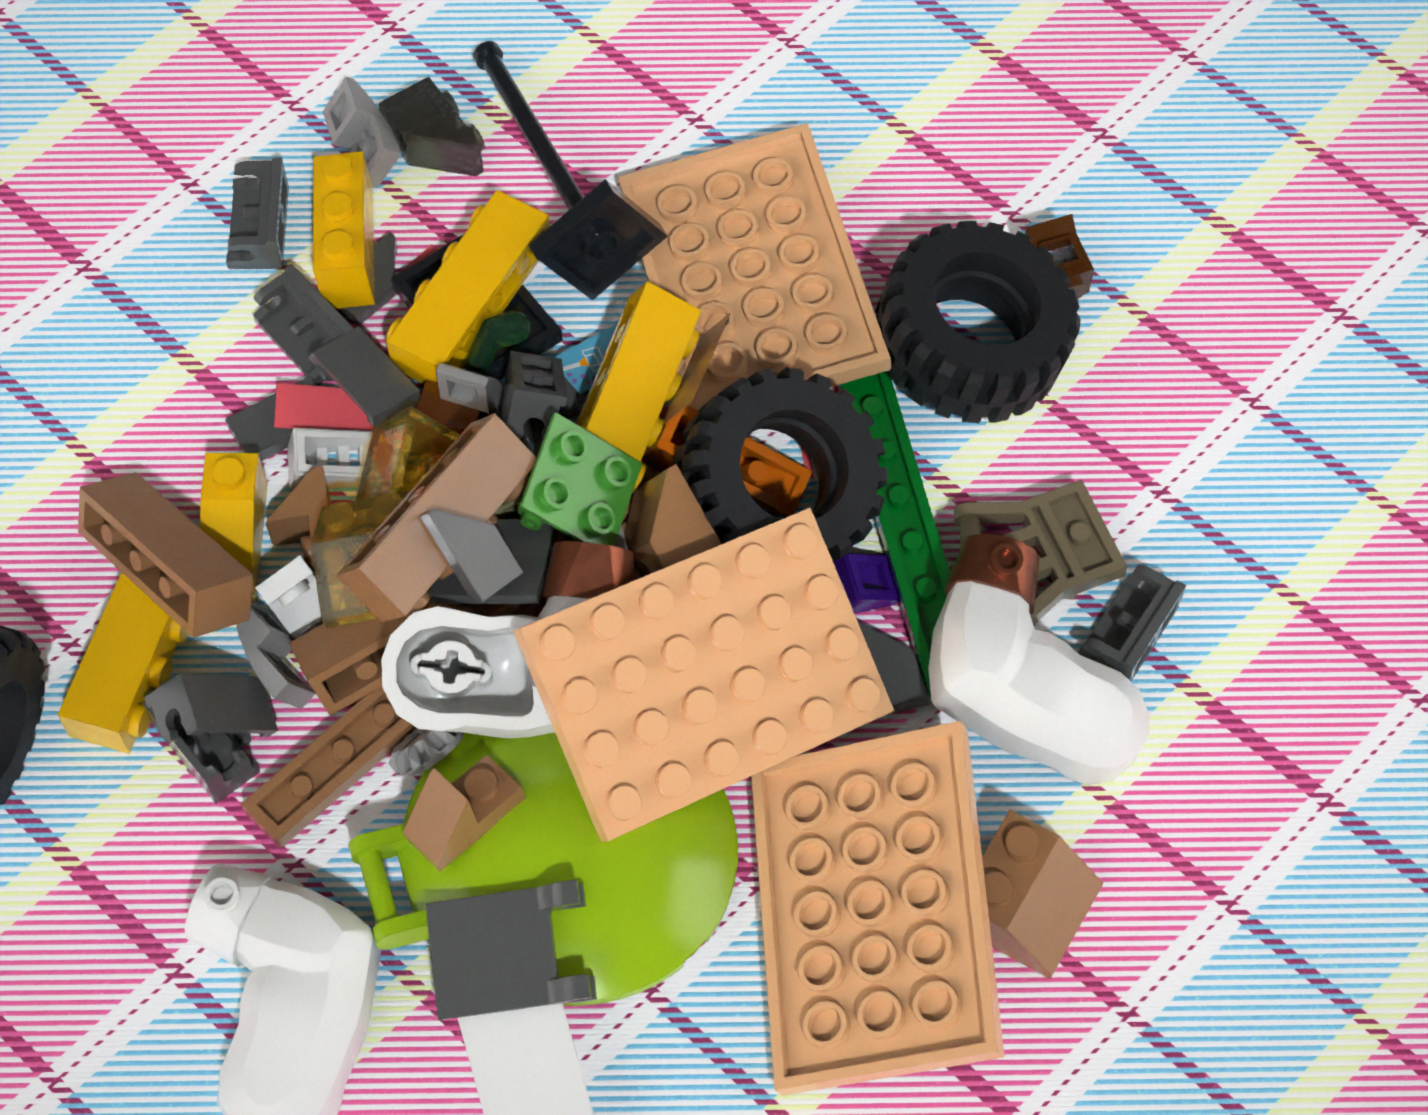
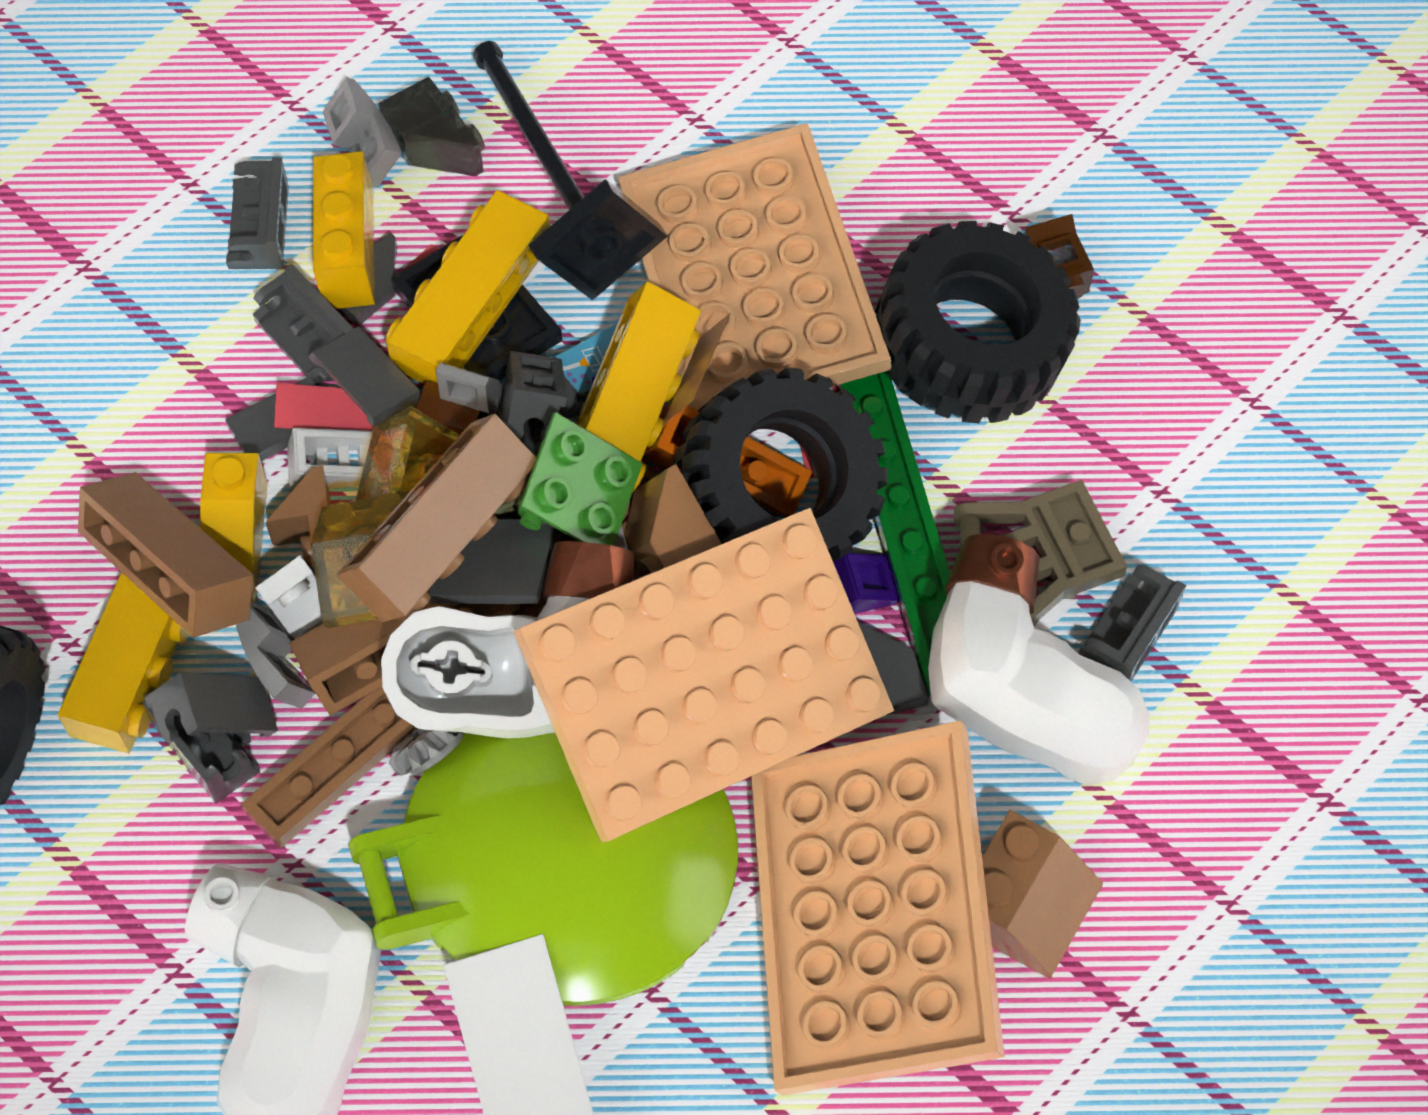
(458, 814): medium nougat slope -> none
(473, 552): tile -> none
(497, 333): clear green arm -> none
(501, 952): dark grey flag -> none

